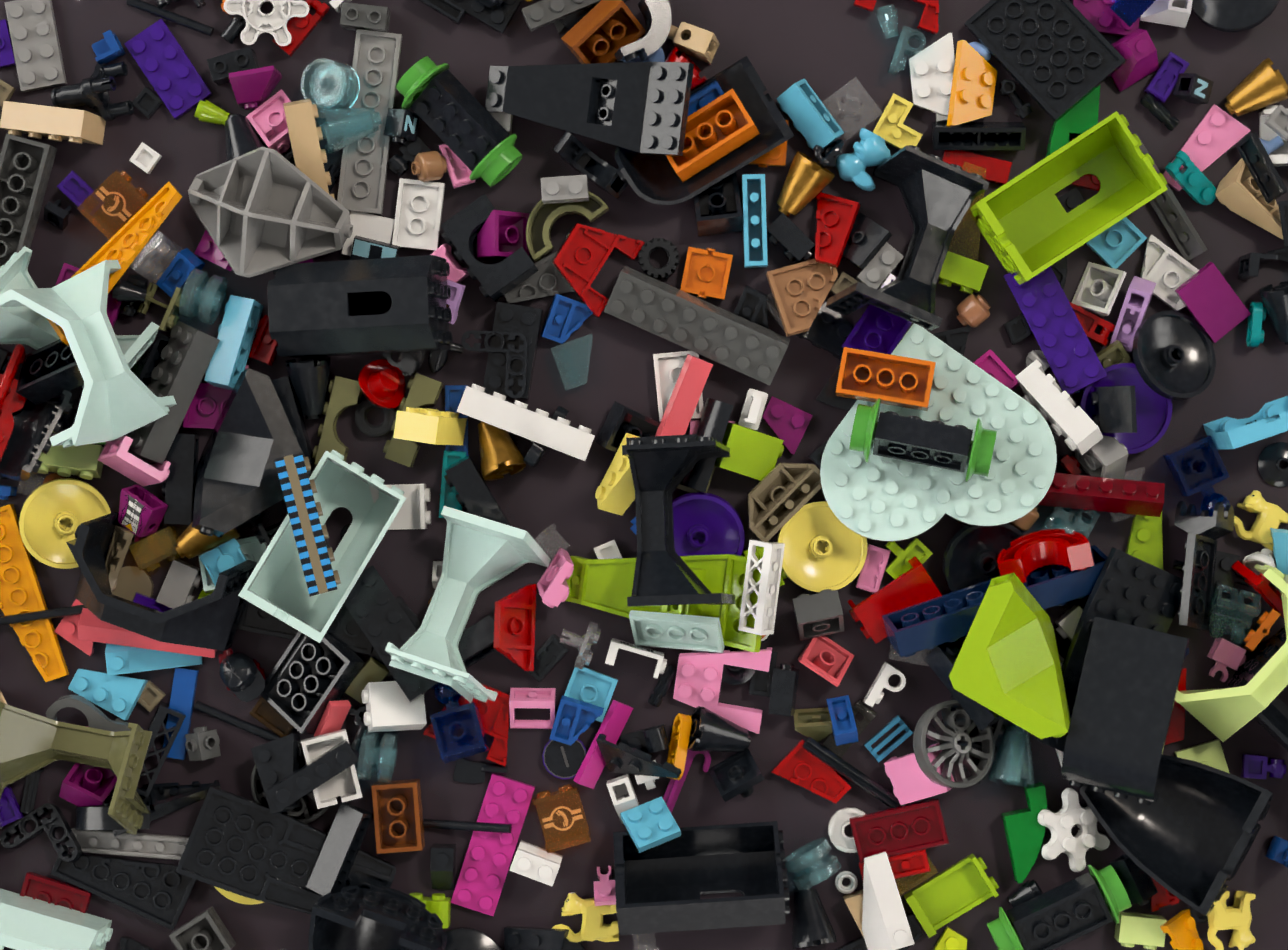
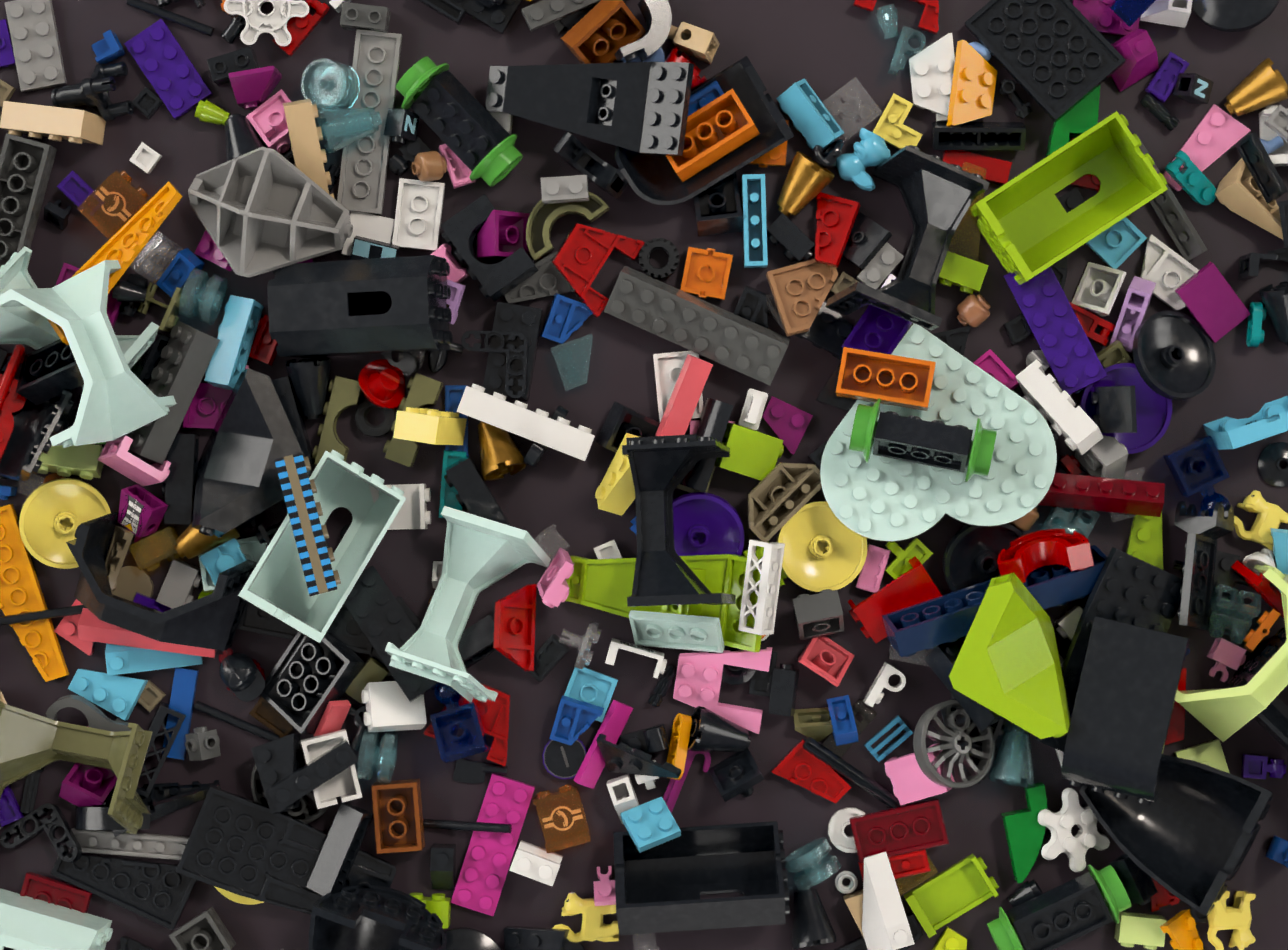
(532, 698): bright pink tile -> none

